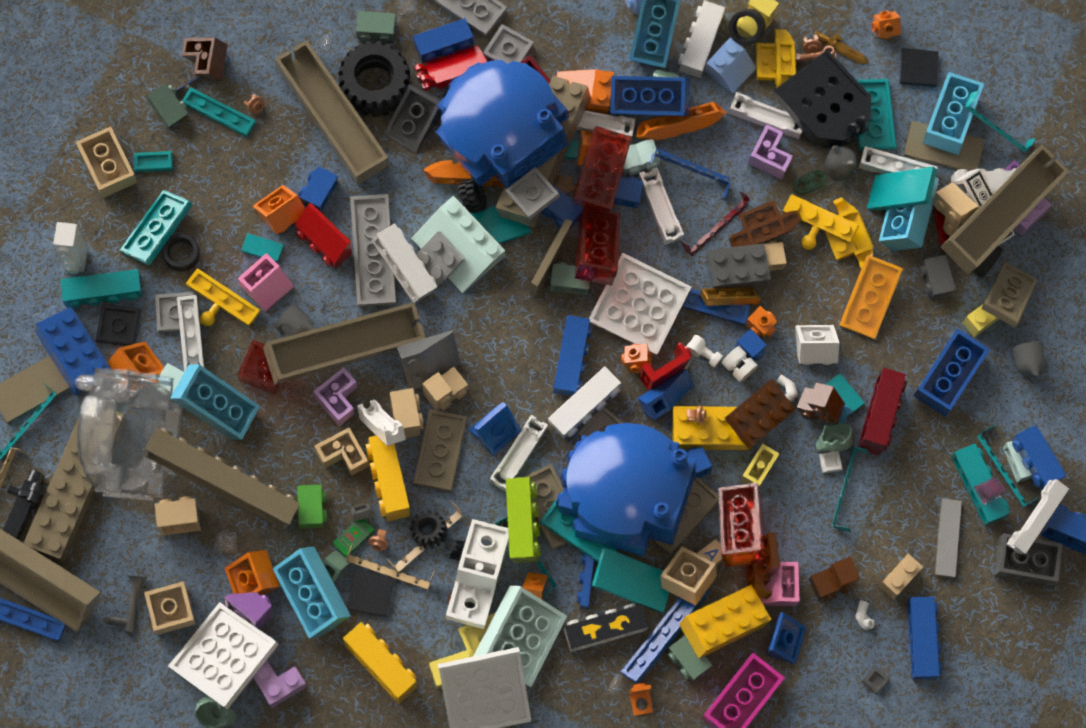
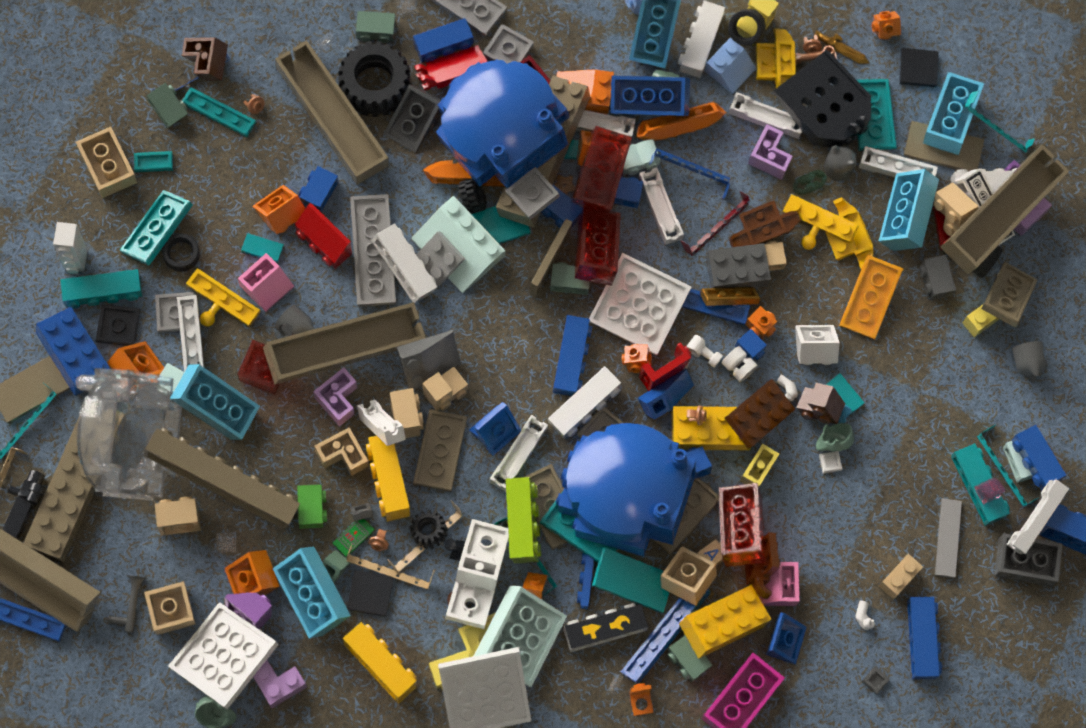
(837, 578): reddish brown brick -> none
(864, 450): teal piece -> none
(882, 411): dark red brick -> none
(902, 189): teal tile -> none
(951, 372): blue brick -> none

